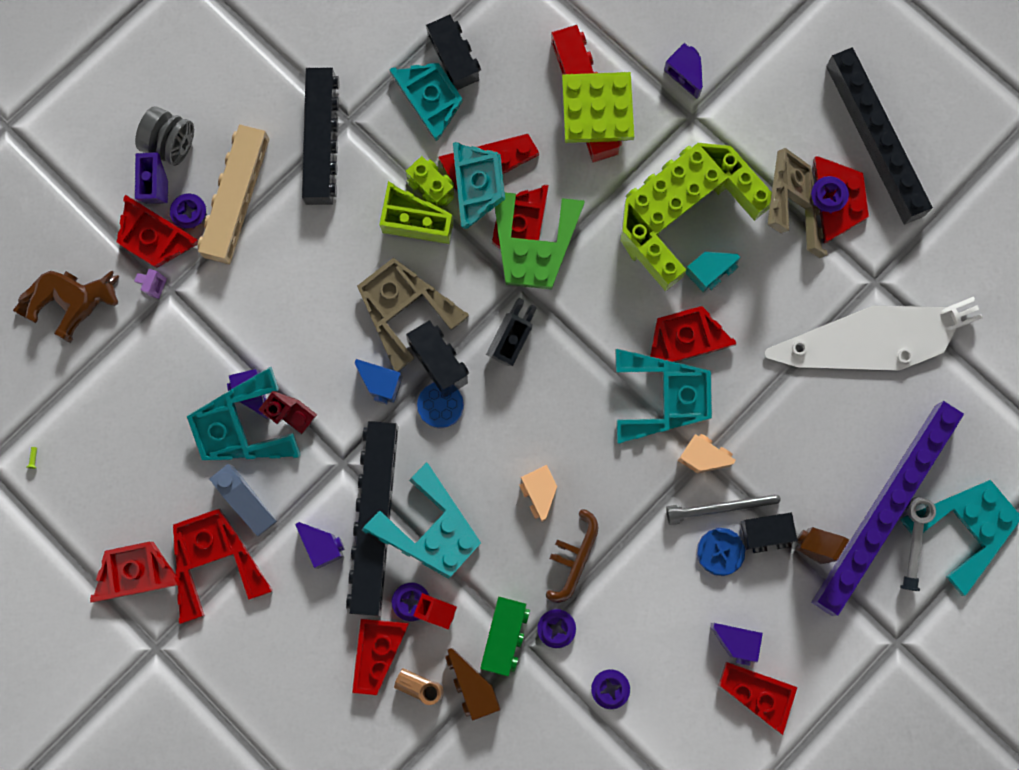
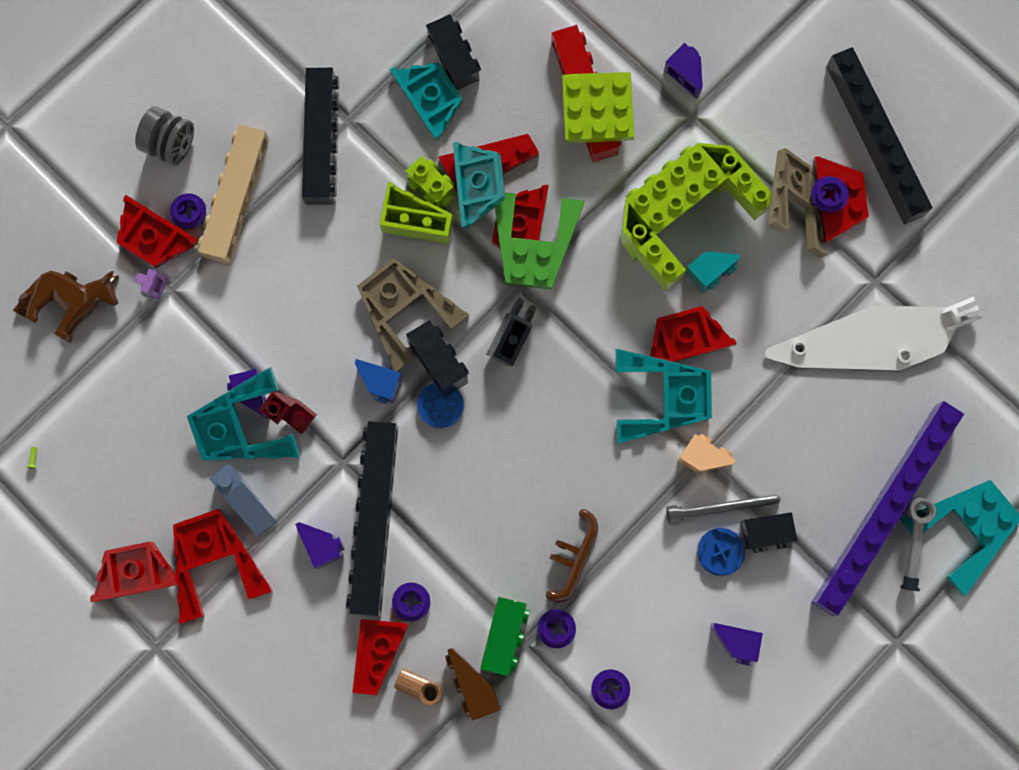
(150, 179): dark purple slope -> none
(435, 611): red brick -> none
(445, 543): teal wing -> none
(541, 489): light nougat slope -> none
(760, 694): red wing -> none
(821, 545): reddish brown slope -> none

